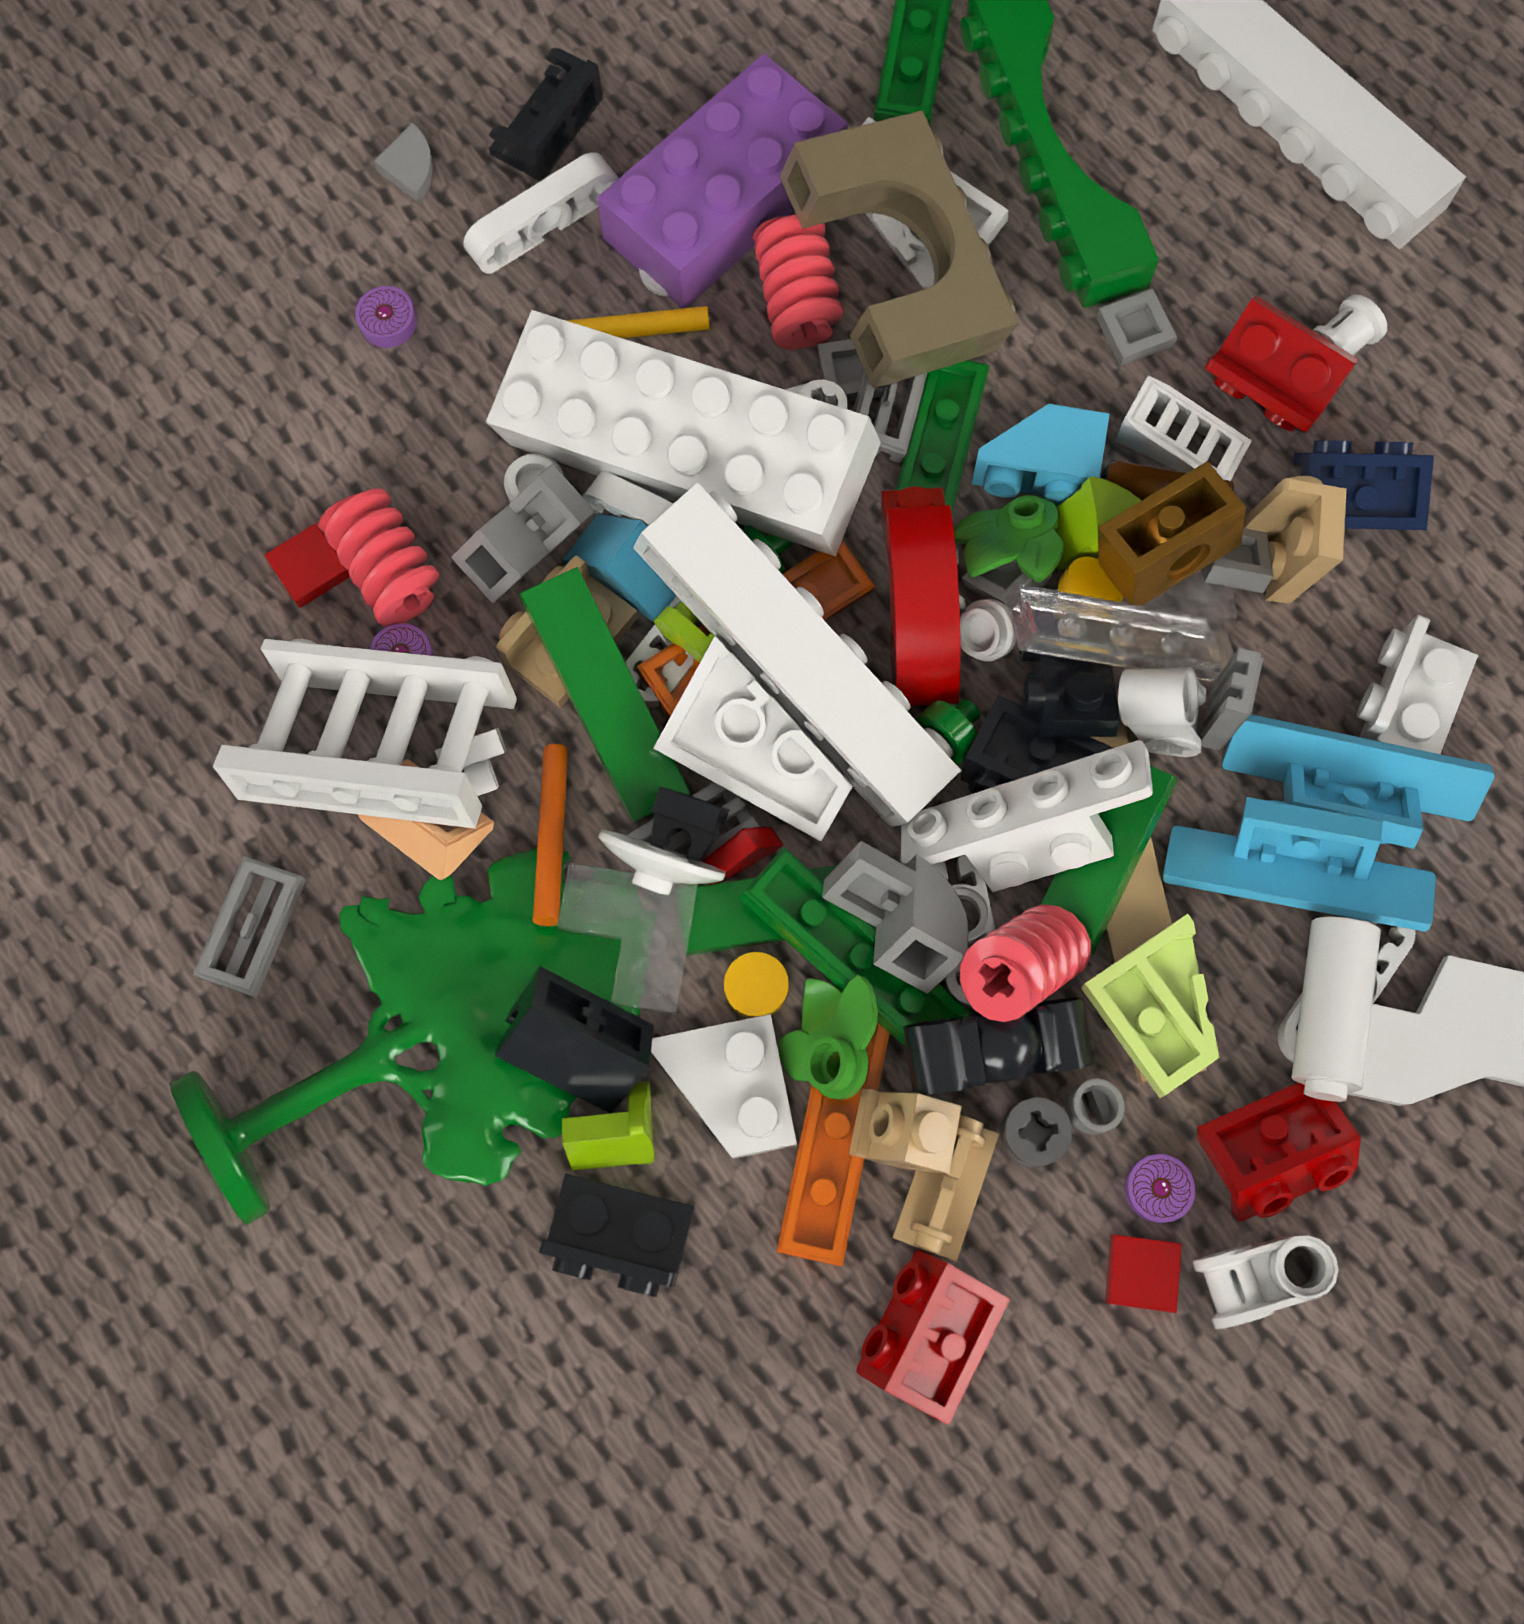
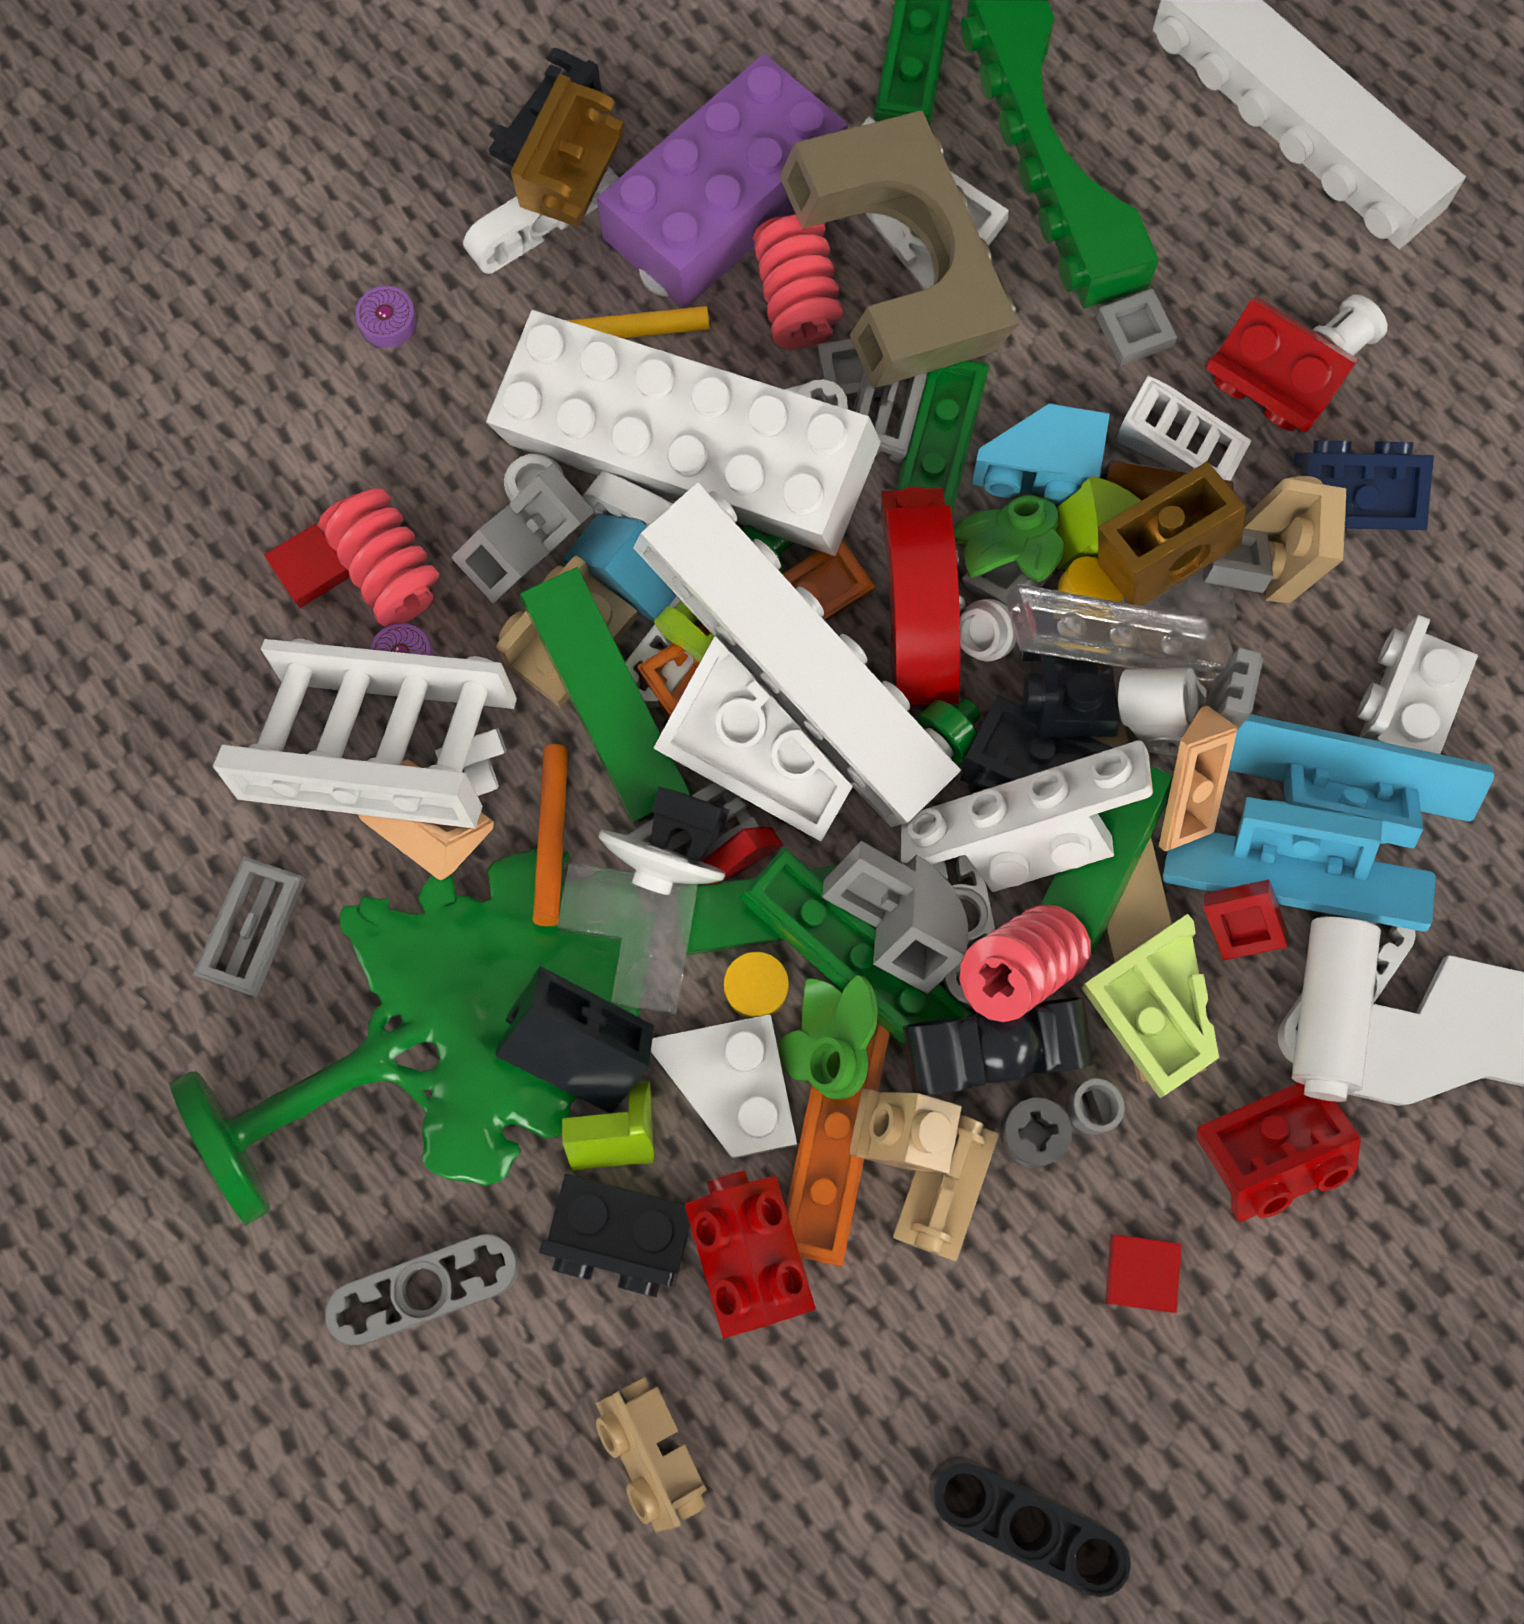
(370, 1290): none -> light grey beam
(408, 163): light grey tile -> none
(567, 152): none -> pearl gold hinge
(658, 1481): none -> tan hinge
(748, 1254): none -> red brick
(931, 1335): bracket -> none
(1058, 1543): none -> black beam
(1159, 1188): medium lavender tile -> none
(1198, 779): none -> light nougat slope
(1246, 920): none -> red tile
(1252, 1280): white piece -> none

